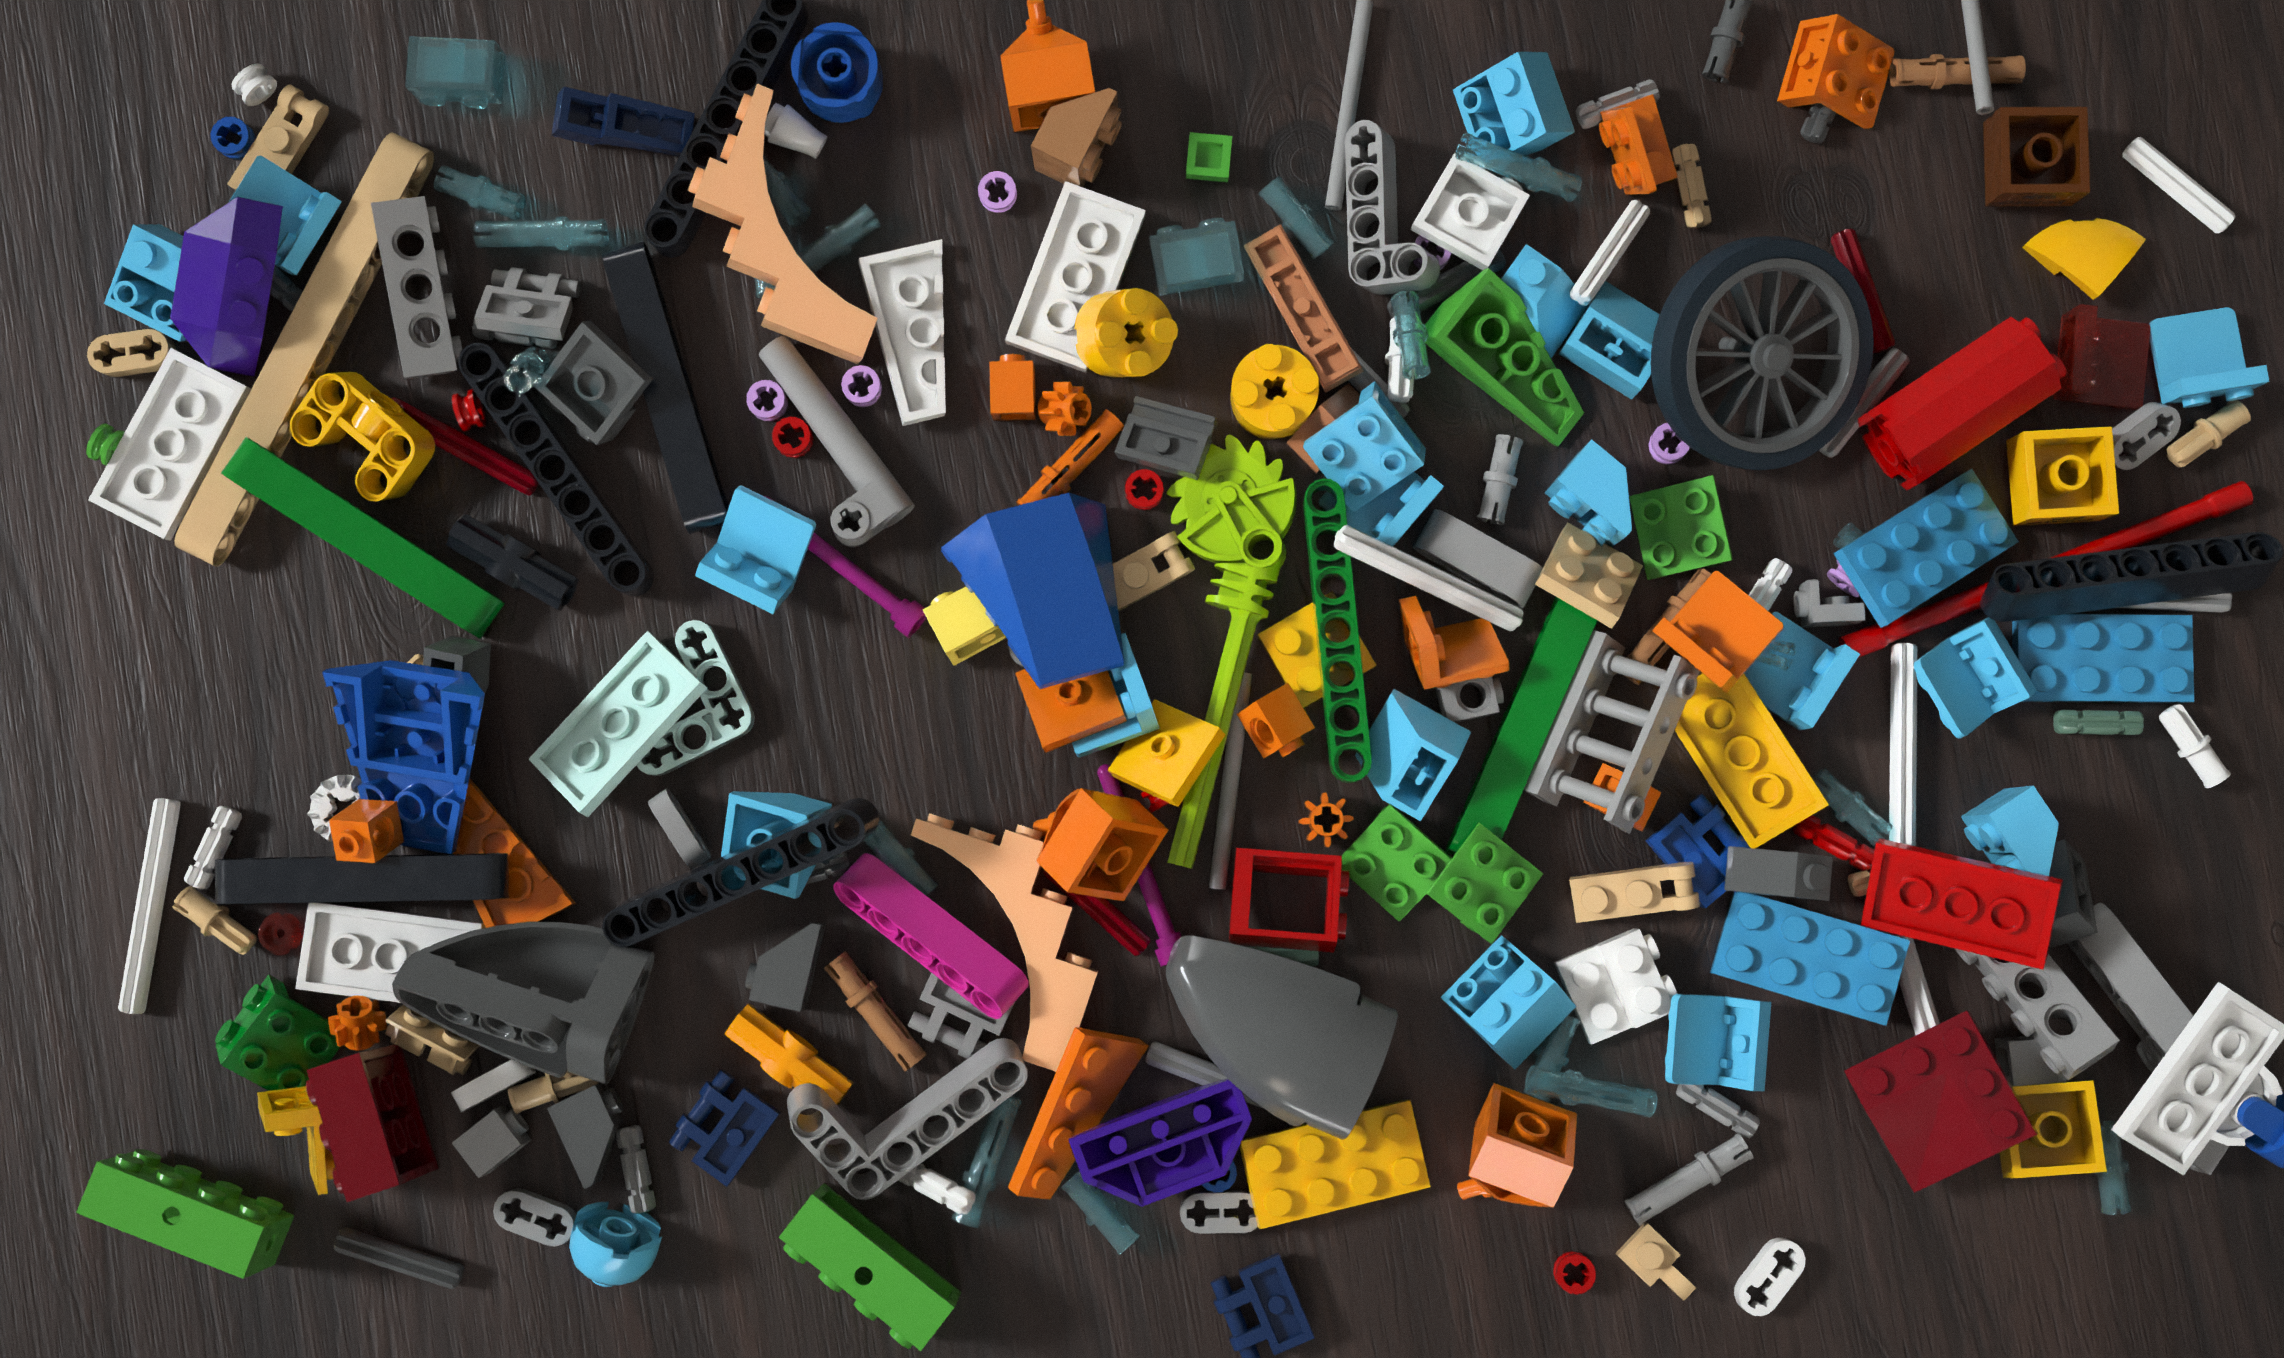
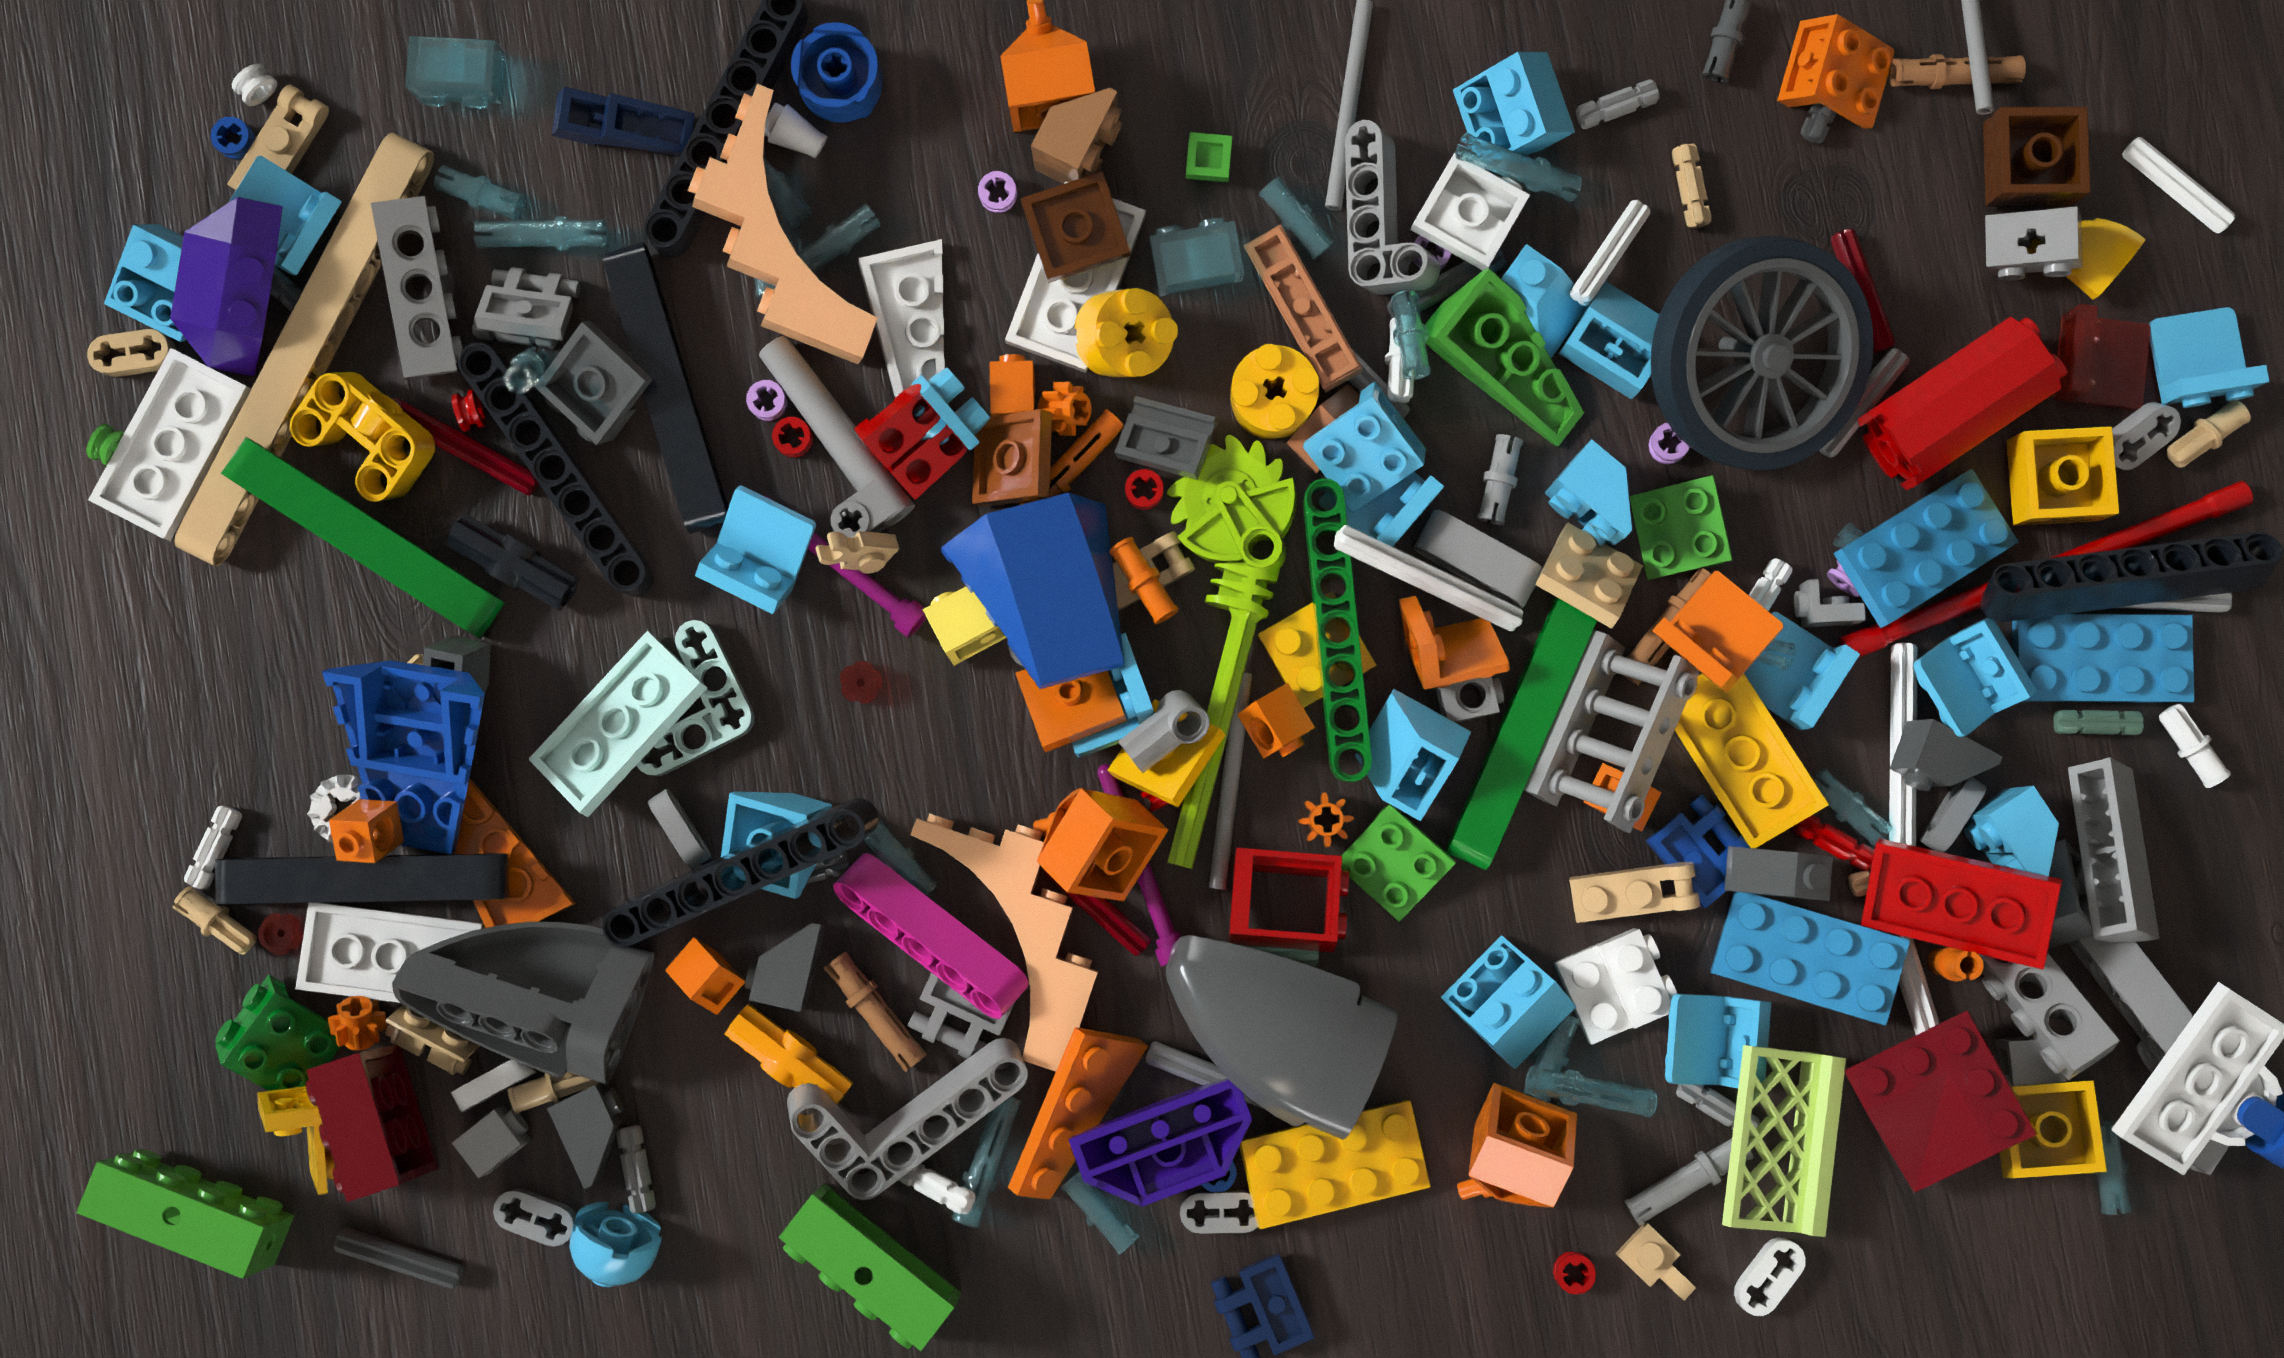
(149, 906): white axle -> none
(705, 976): none -> orange brick
(736, 1134): dark blue plate -> none
(849, 382): lavender bush -> none
(849, 678): none -> clear red plate
(863, 552): none -> tan plate
(921, 434): none -> red hips
(1013, 458): none -> dark orange plate
(1075, 227): none -> reddish brown plate
(1143, 580): none -> orange pin
(1163, 733): none -> light grey piece
(1484, 883): bright green hinge -> none
(1637, 146): orange bracket -> none
(1810, 1141): none -> yellowish green fence
(1936, 757): none -> dark grey slope
(1953, 814): none -> light grey beam
(1955, 964): none -> orange pin
(2012, 233): none -> light grey brick
(2113, 852): none -> light grey brick

